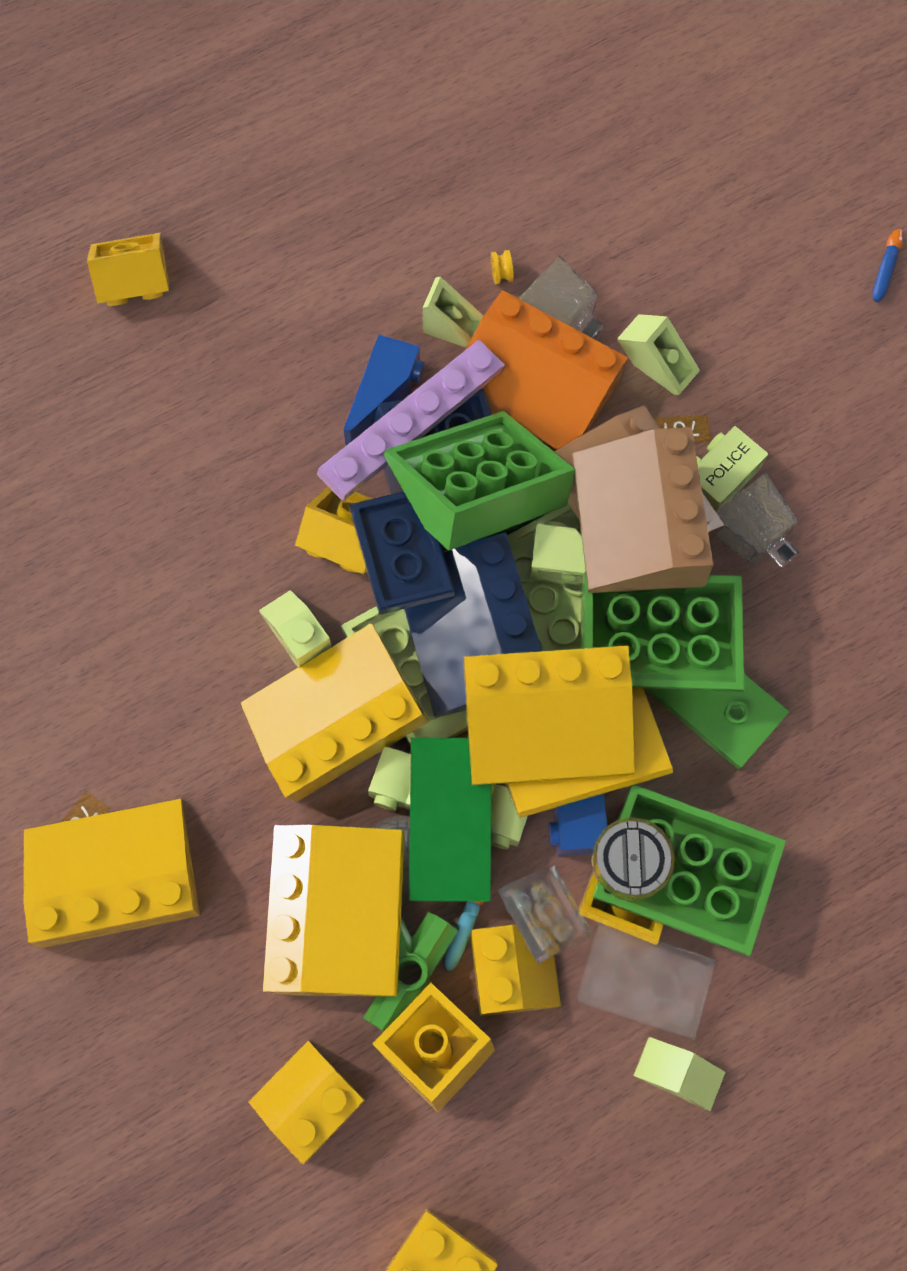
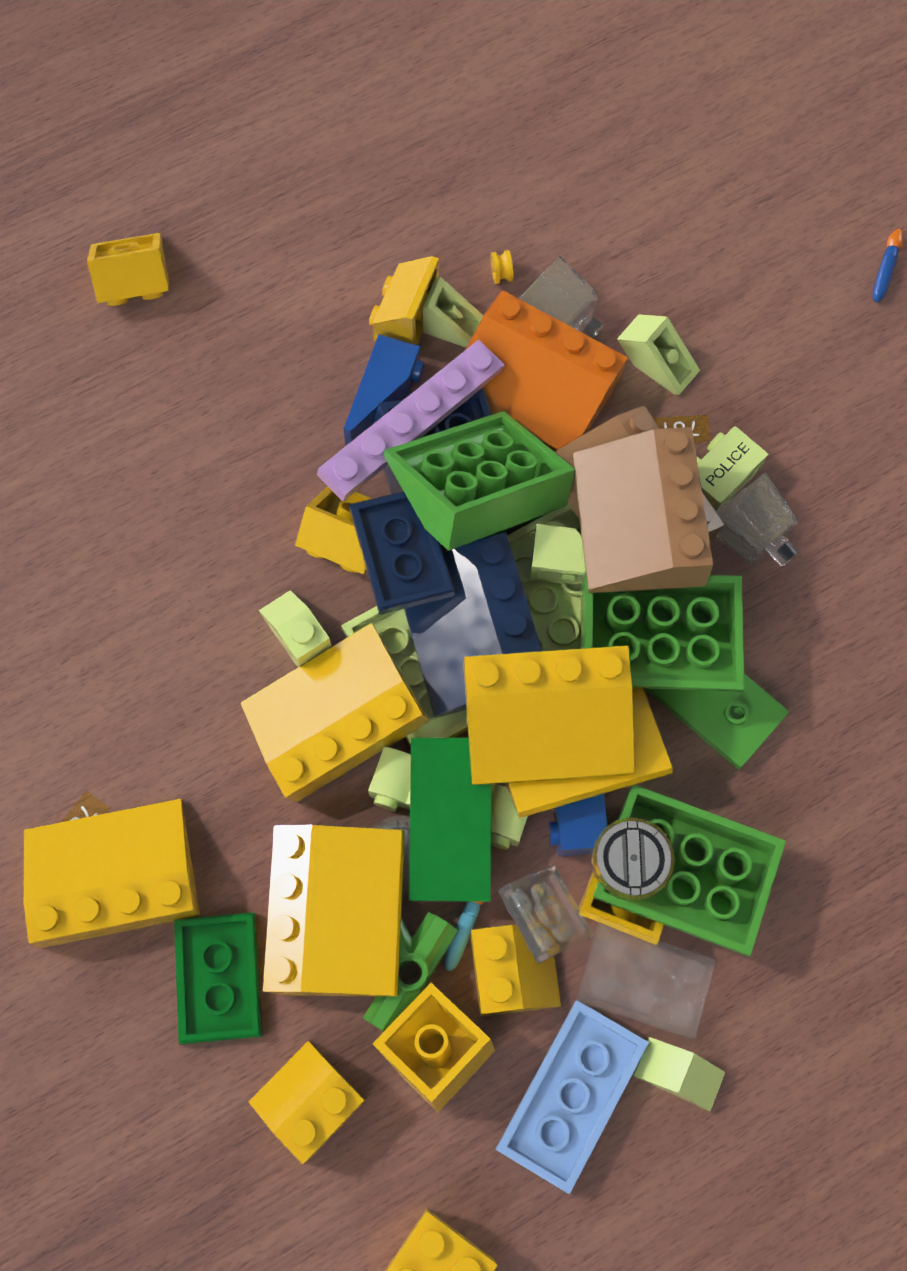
(217, 978): none -> green tile
(403, 301): none -> yellow slope
(572, 1096): none -> light blue plate

